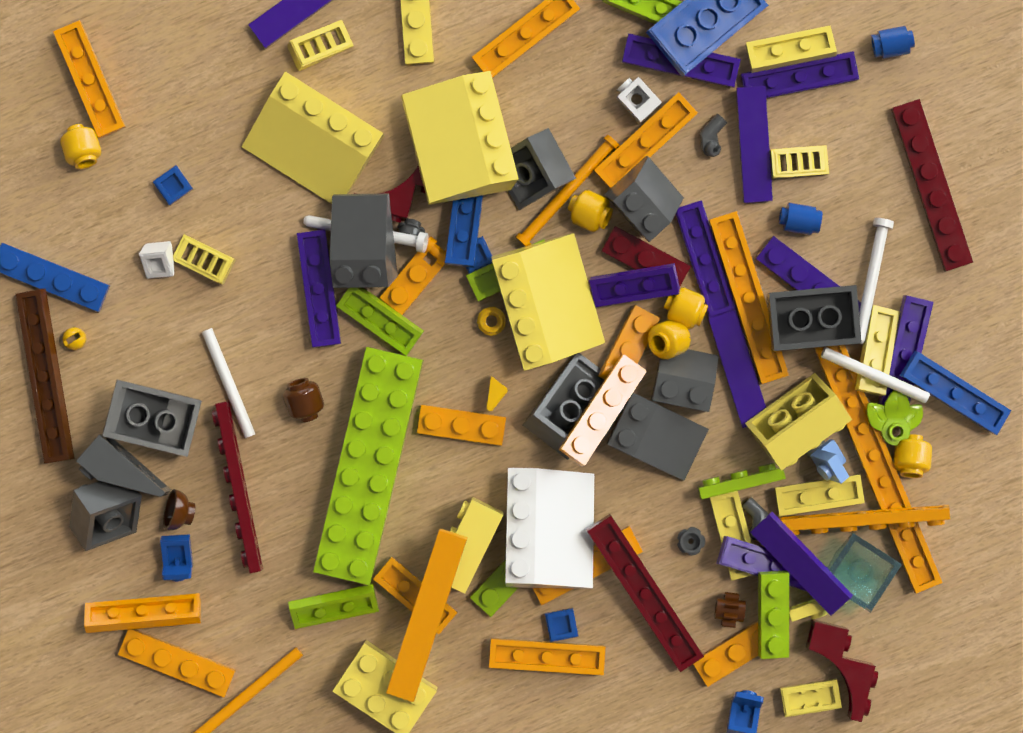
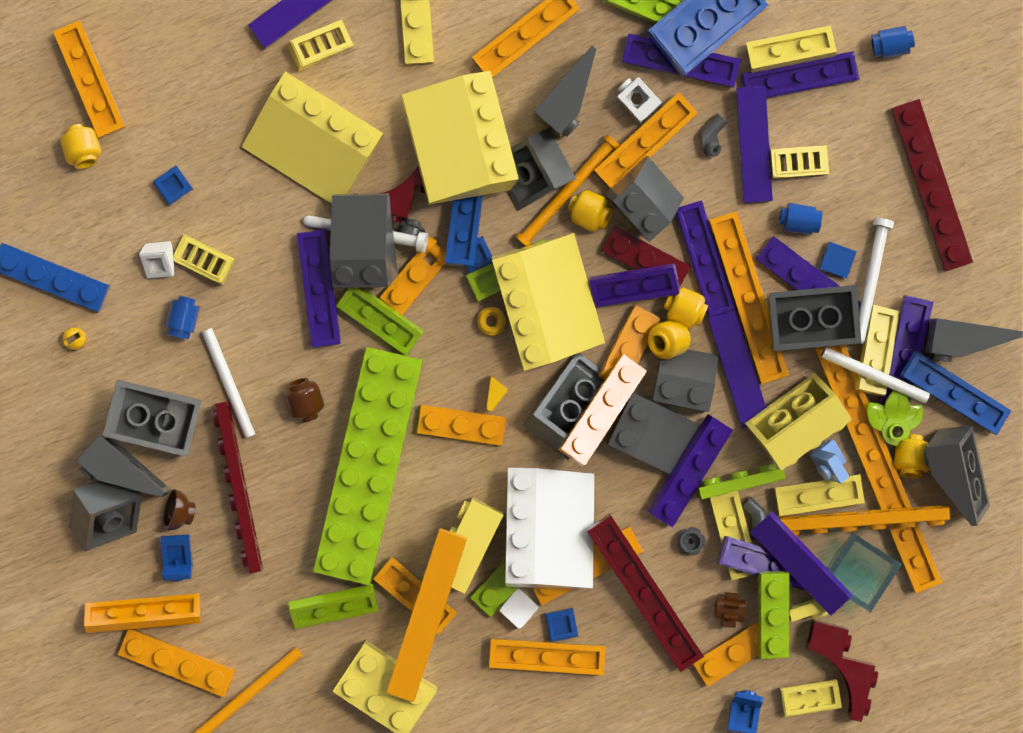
(45, 376): reddish brown plate -> none
(182, 317): none -> blue brick
(518, 608): none -> white slope
(563, 104): none -> dark grey slope
(690, 470): none -> dark purple plate
(837, 260): none -> blue tile
(958, 339): none -> dark grey slope
(958, 470): none -> dark grey slope

